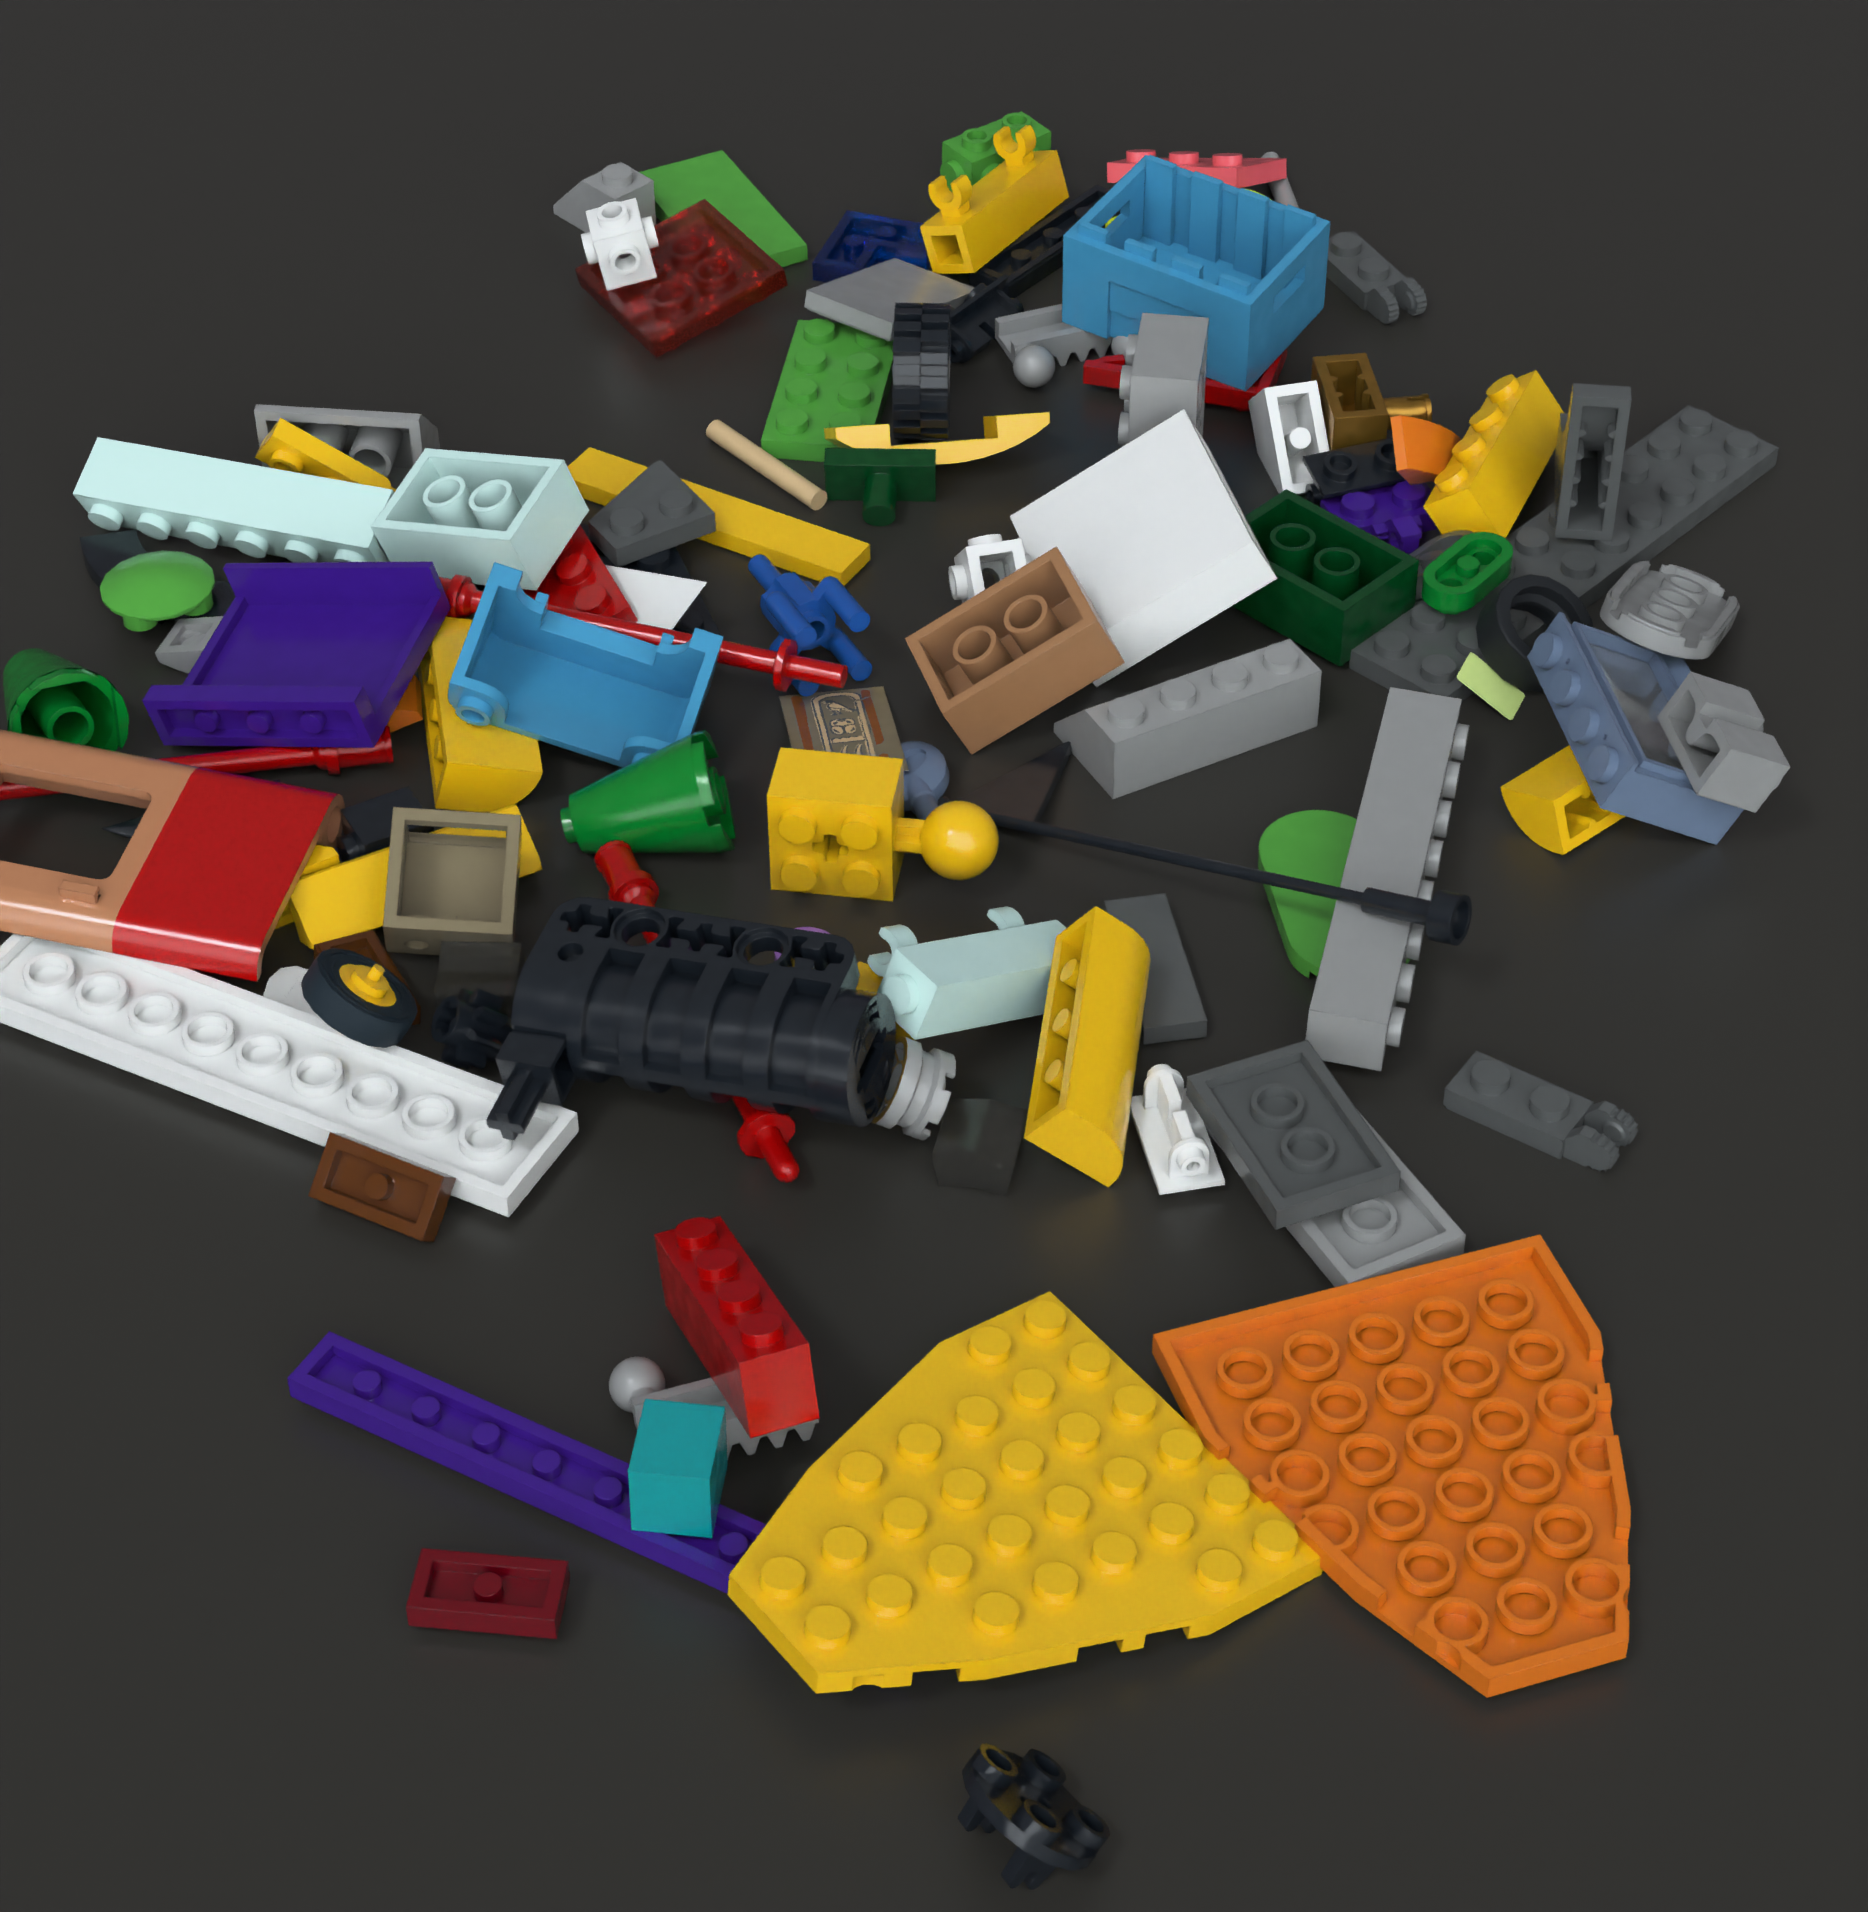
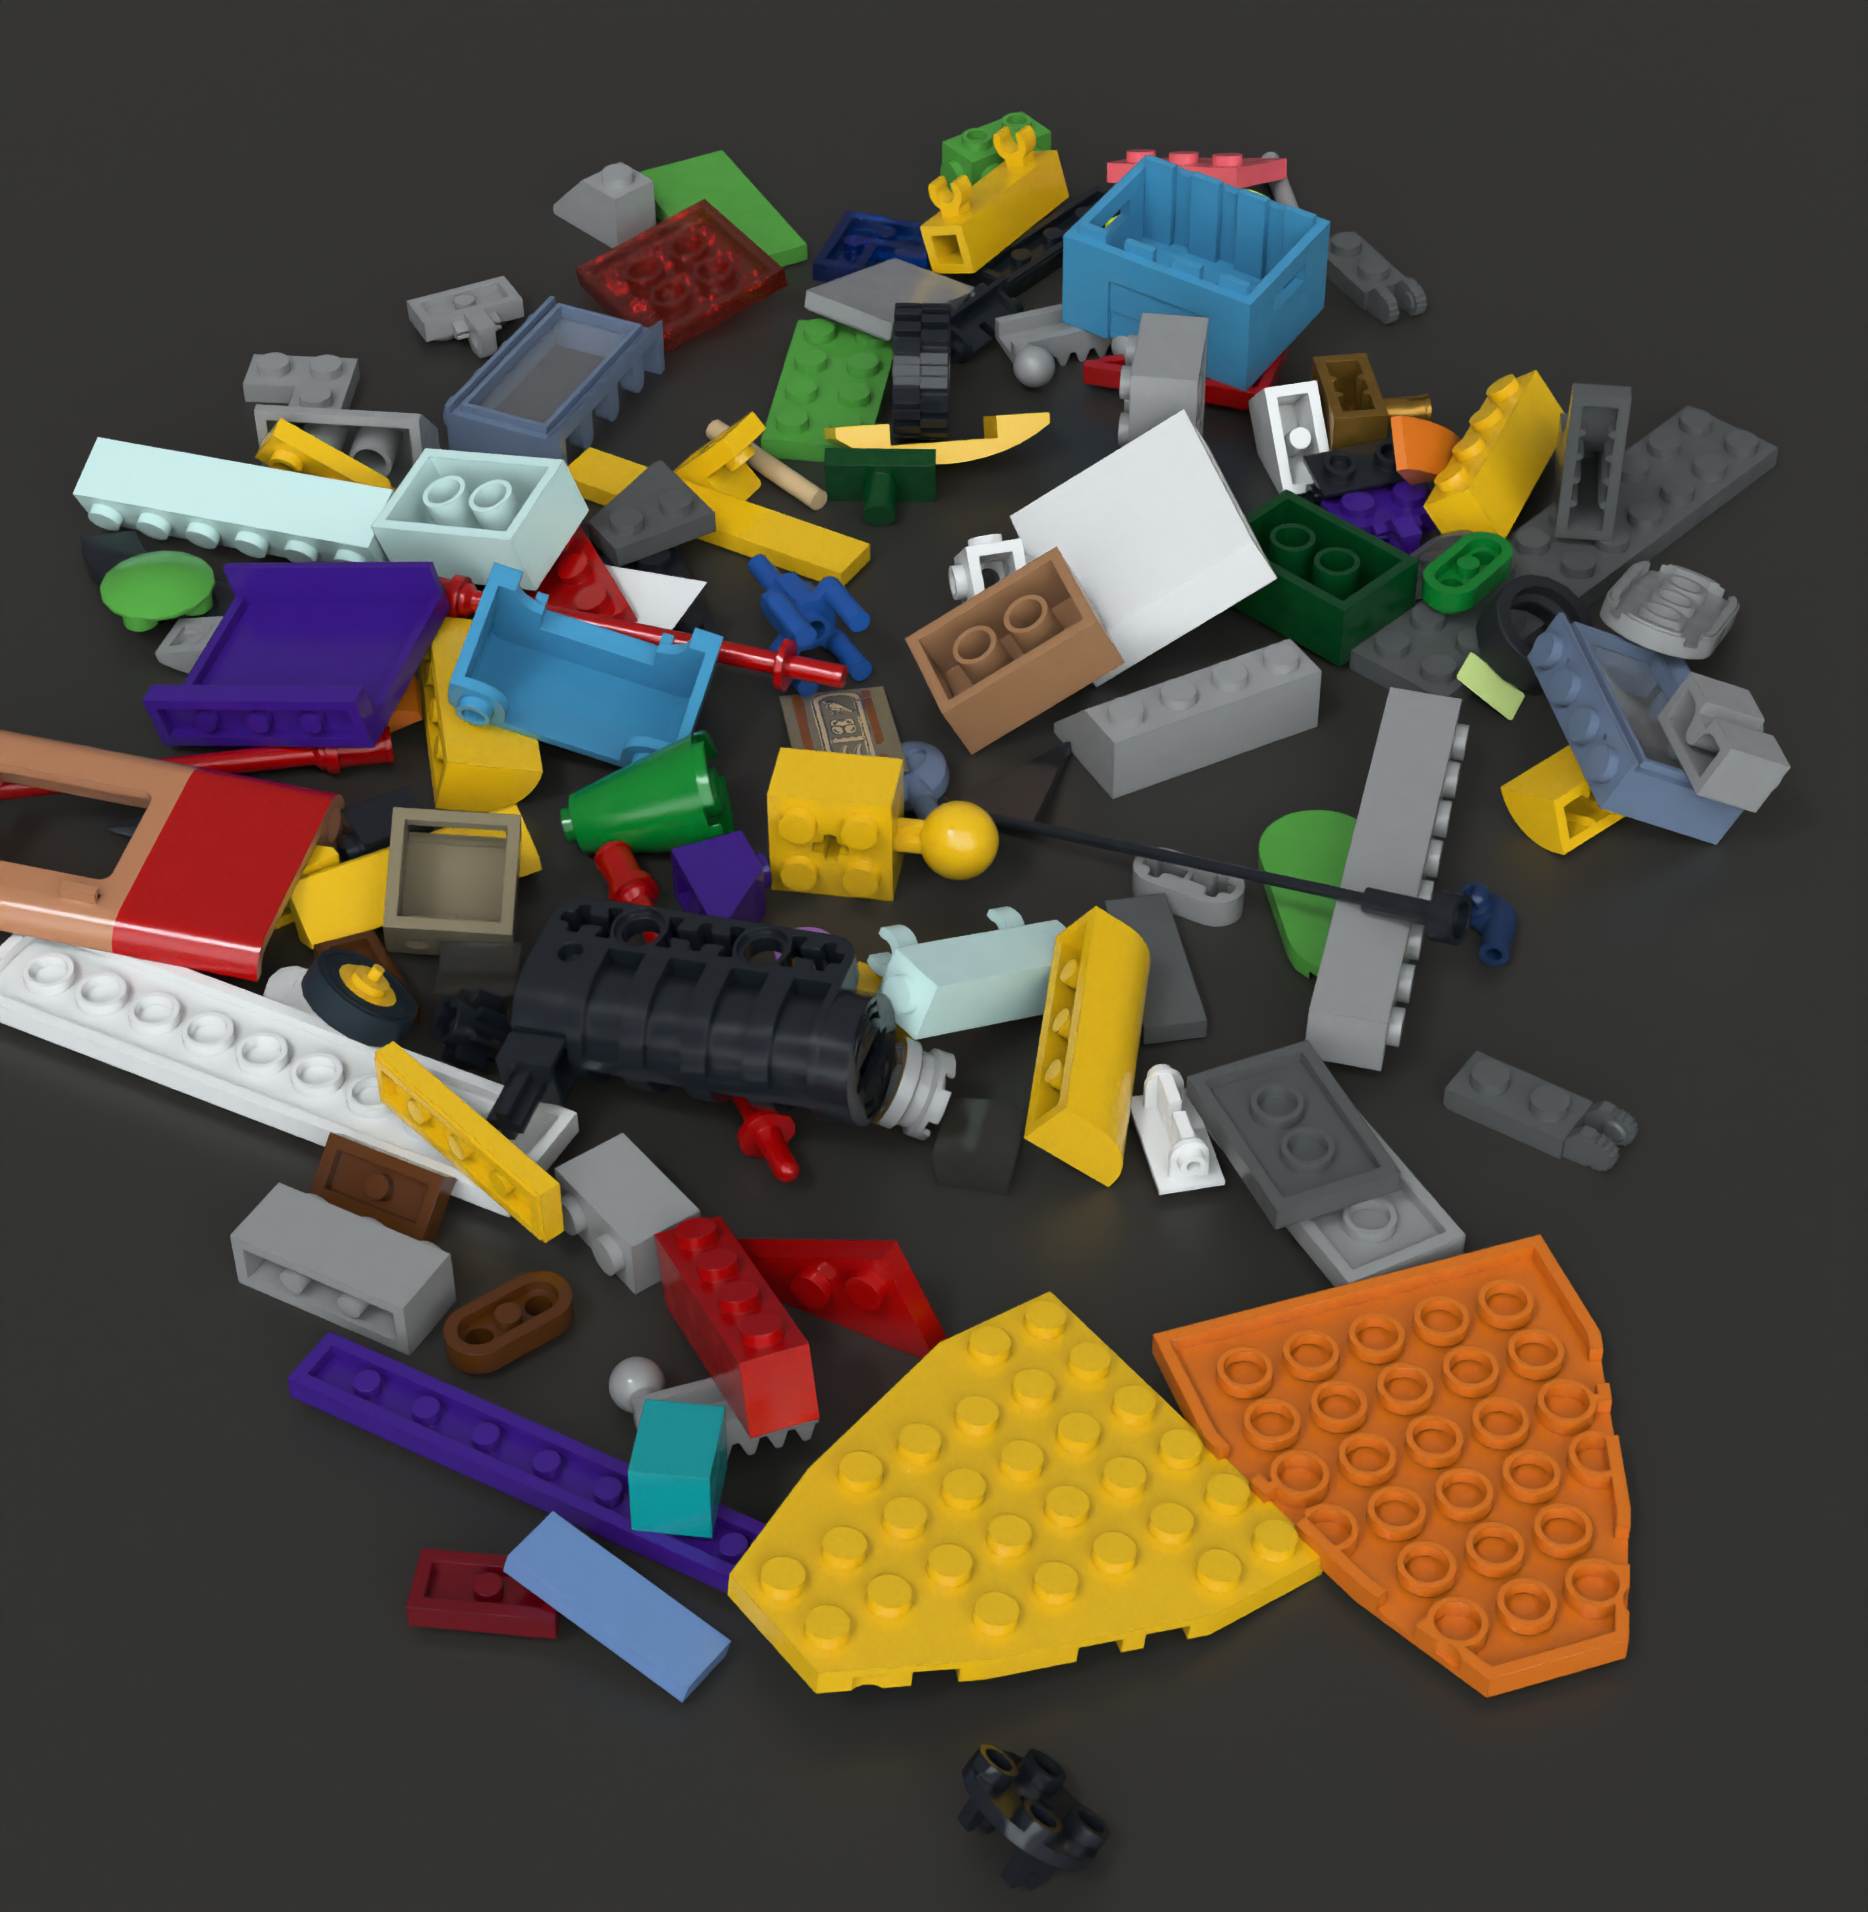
(63, 701): green cone -> none
(302, 380): none -> light grey plate
(344, 1268): none -> light grey brick
(467, 312): none -> light grey hinge
(469, 1142): none -> yellow tile
(504, 1322): none -> reddish brown plate
(550, 381): none -> sand blue window
(617, 1205): none -> light grey brick
(617, 1606): none -> medium blue tile
(620, 243): white brick -> none
(721, 878): none -> dark purple slope
(723, 460): none -> yellow slope
(852, 1285): none -> red wing
(1191, 892): none -> light grey beam
(1493, 920): none -> dark blue arm

